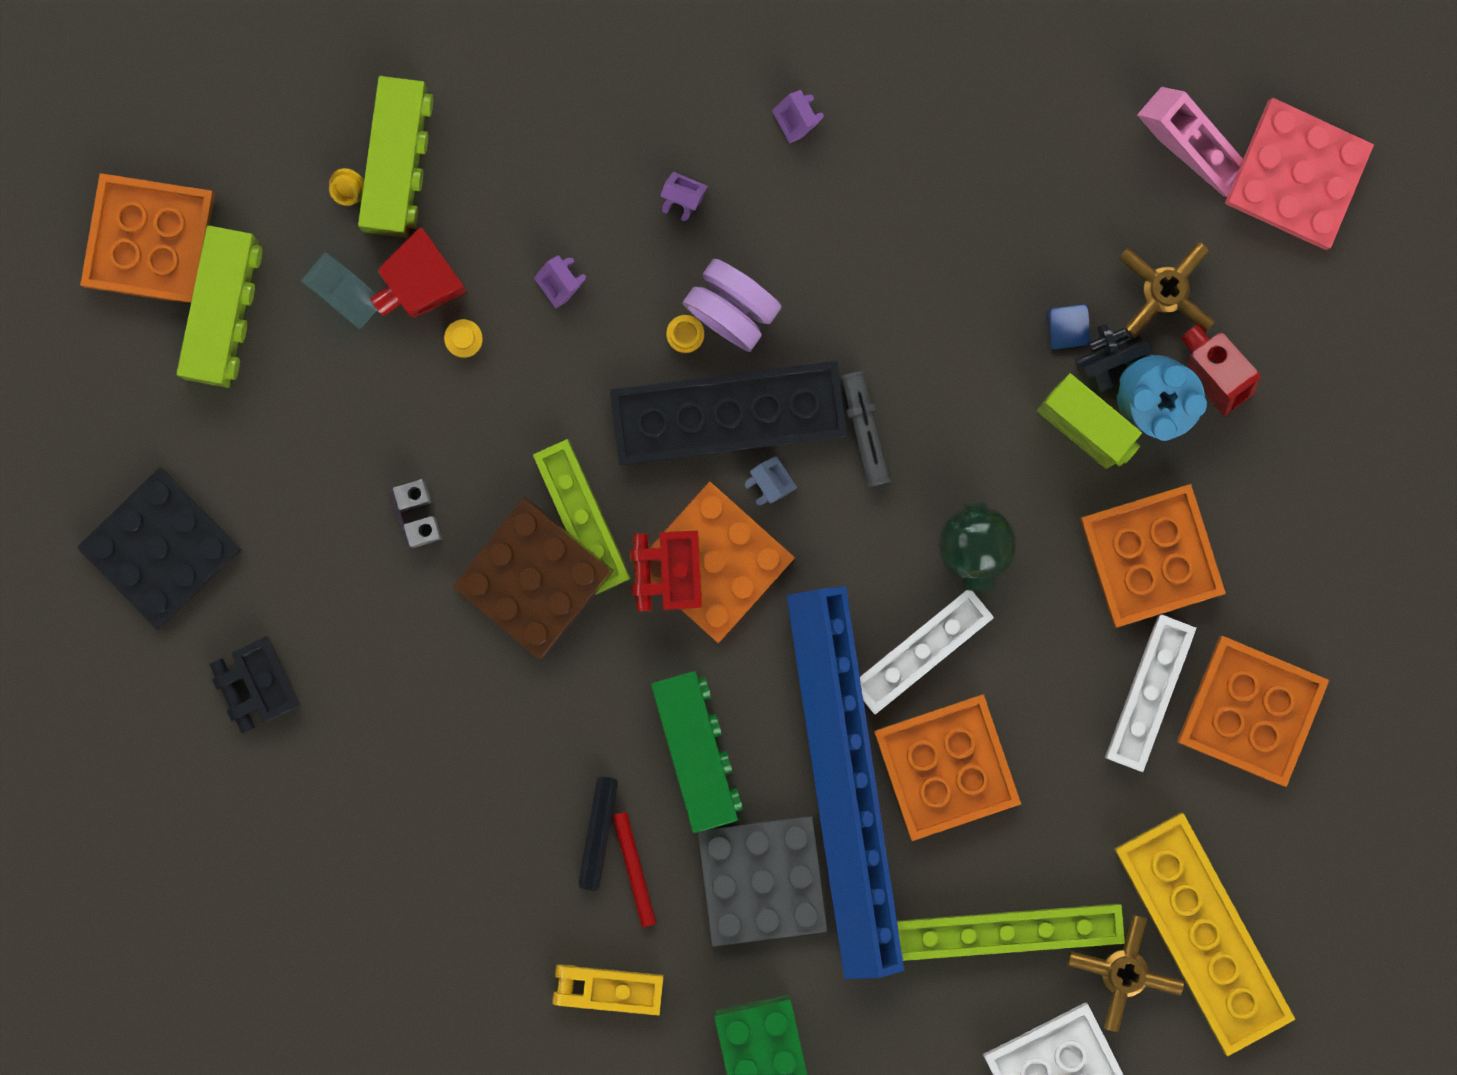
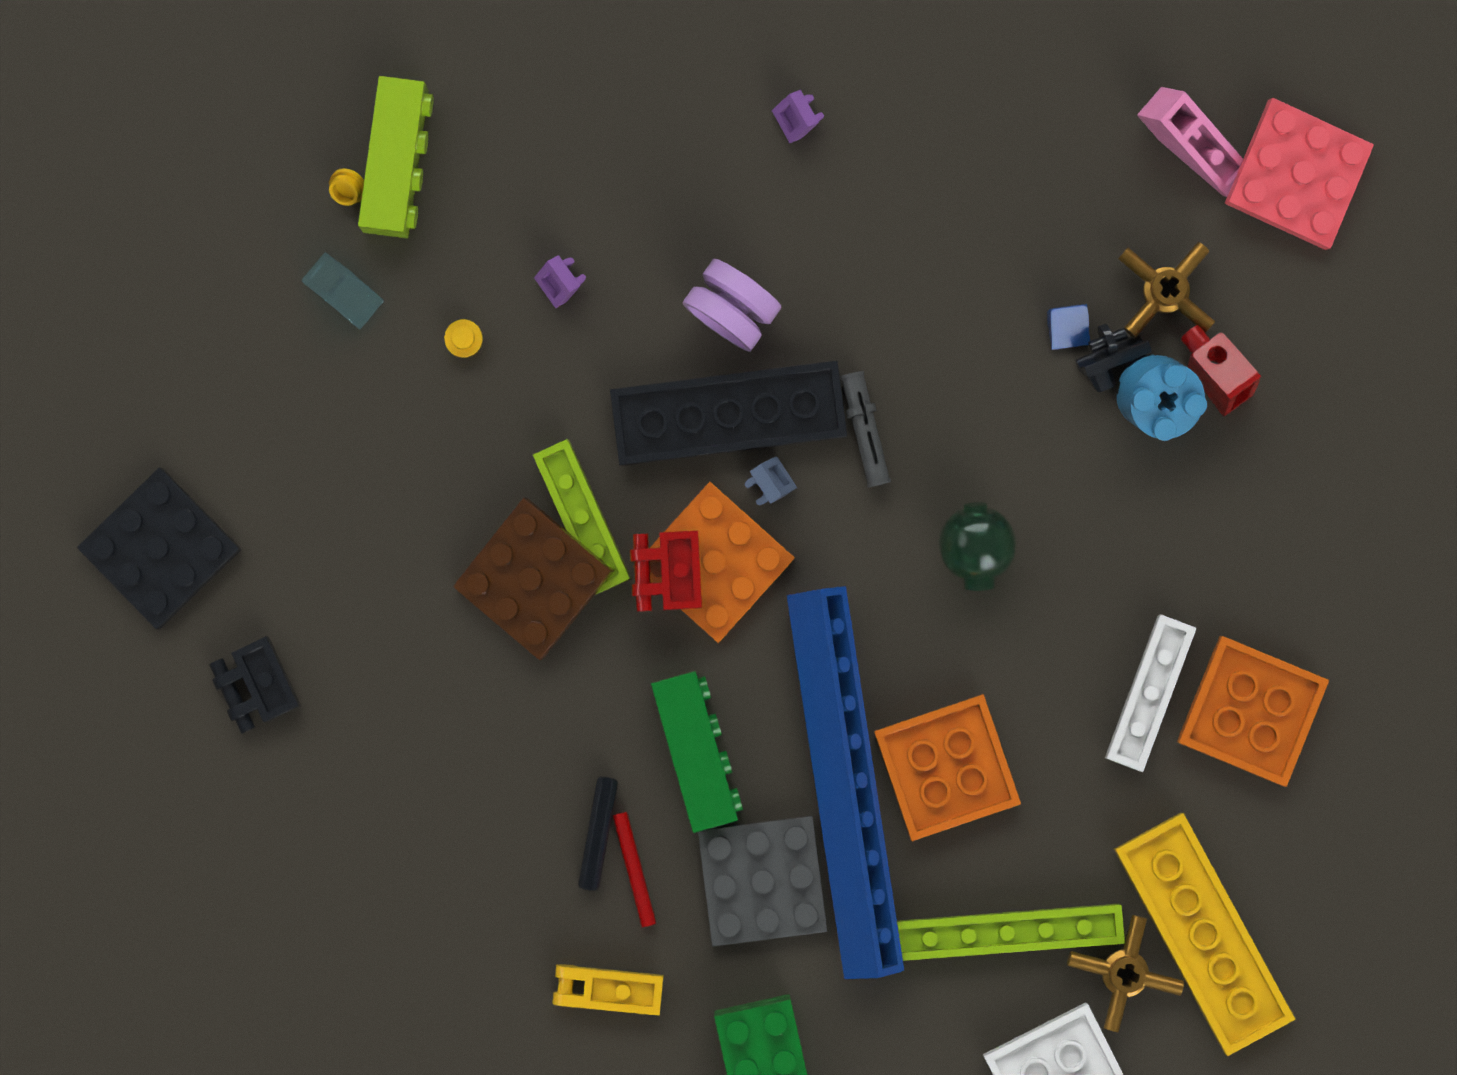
(146, 238): orange plate -> none
(219, 307): lime brick -> none
(402, 502): flat silver piece -> none
(417, 278): red torso -> none
(683, 192): medium lavender tile -> none
(685, 334): yellow plate -> none
(923, 650): white plate -> none
(1090, 423): lime brick -> none
(1152, 556): orange plate -> none

